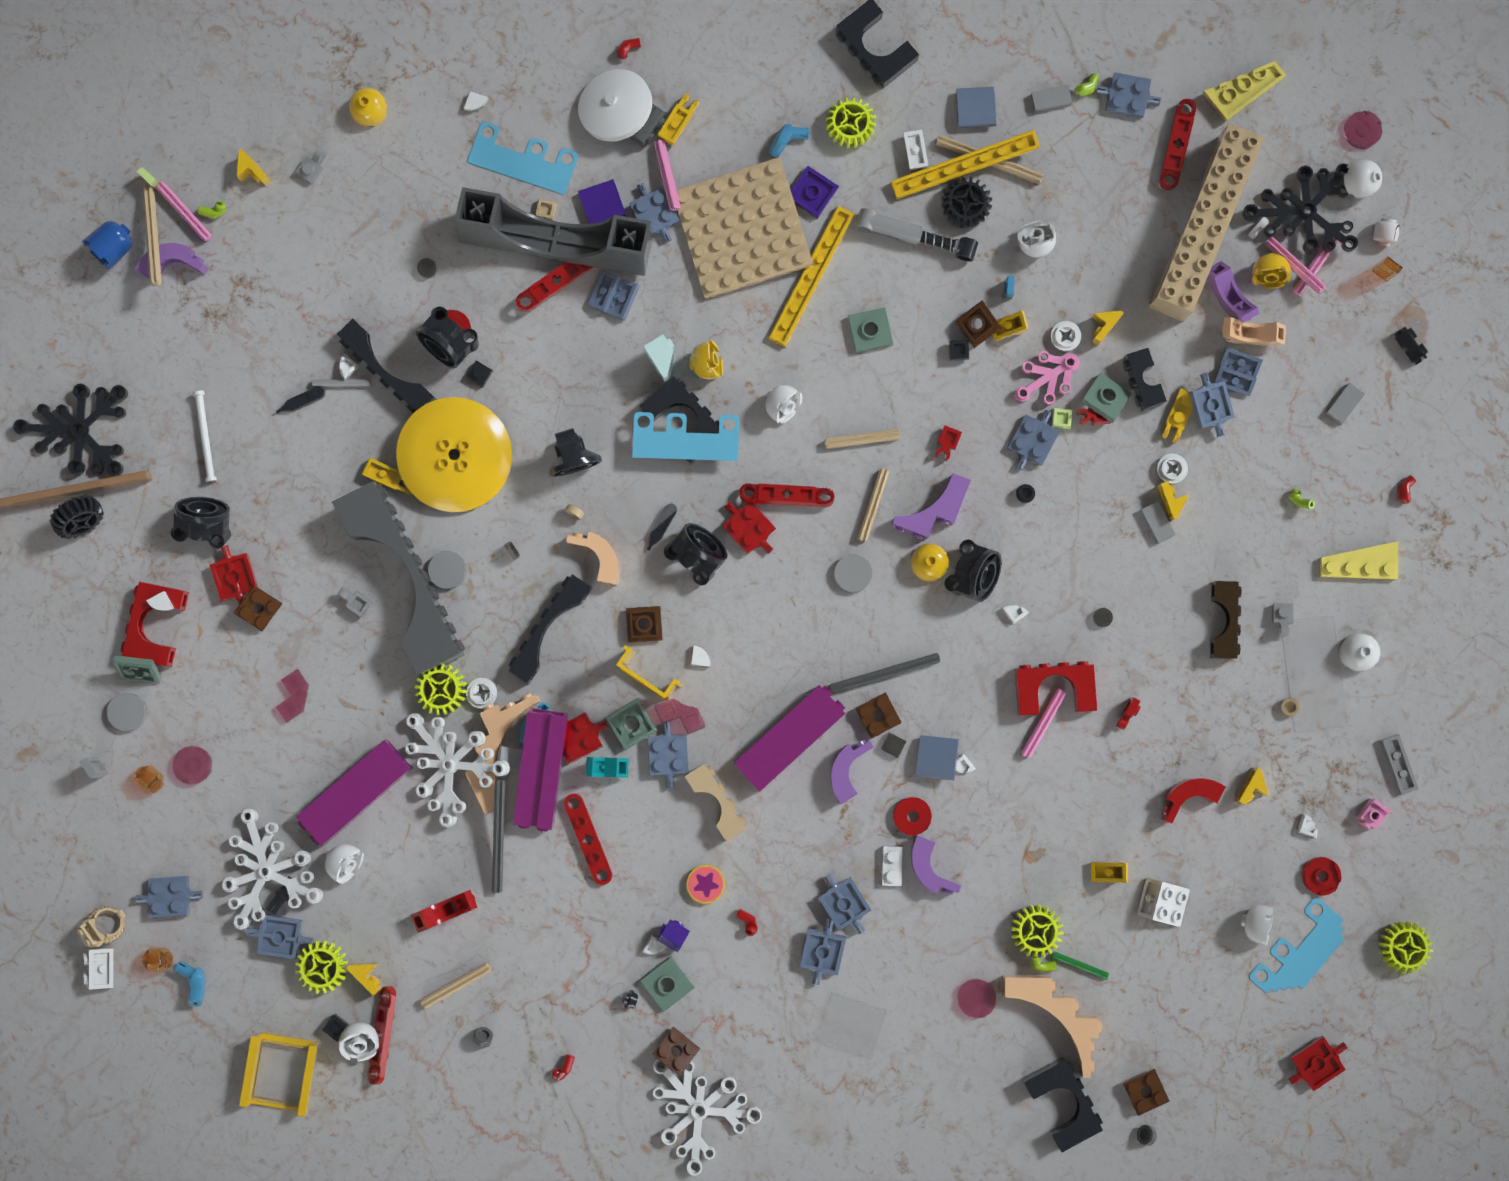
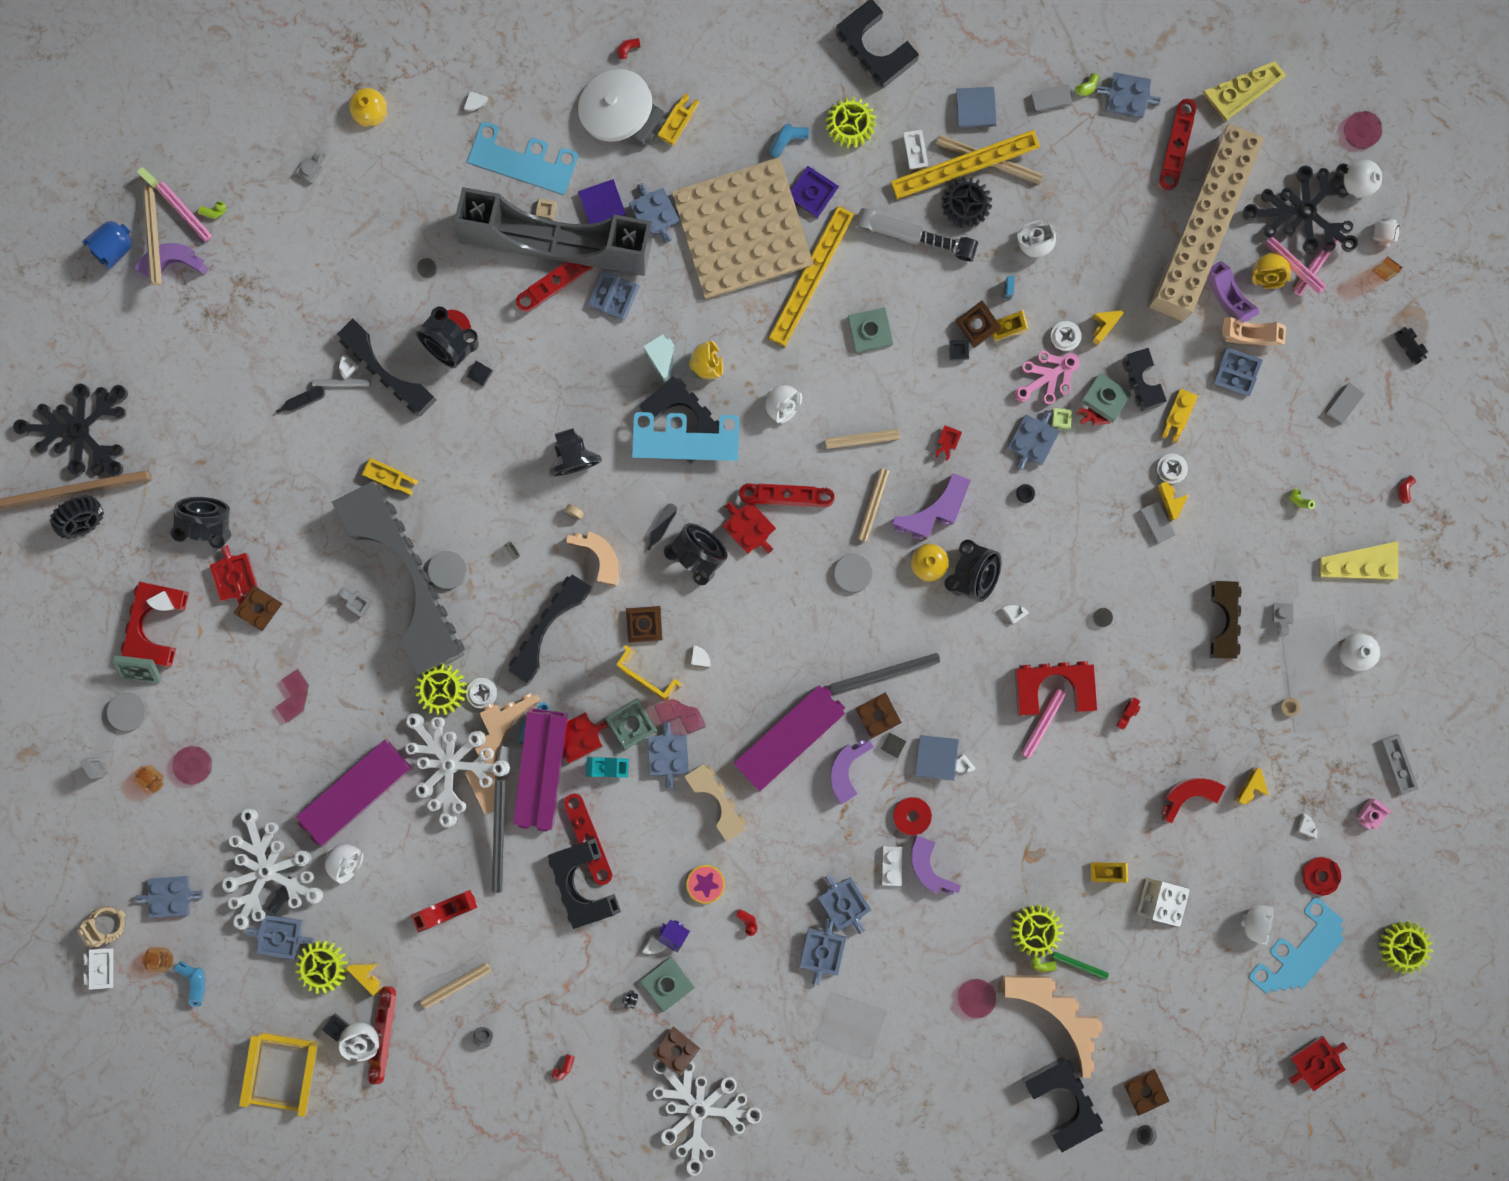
(204, 436): white bar -> none
(247, 167): yellow slope -> none
(425, 459): yellow dish -> none
(579, 909): none -> black arch
(667, 176): bright pink axle -> none
(1211, 404): sand blue plate -> none
(1259, 226): white tile -> none

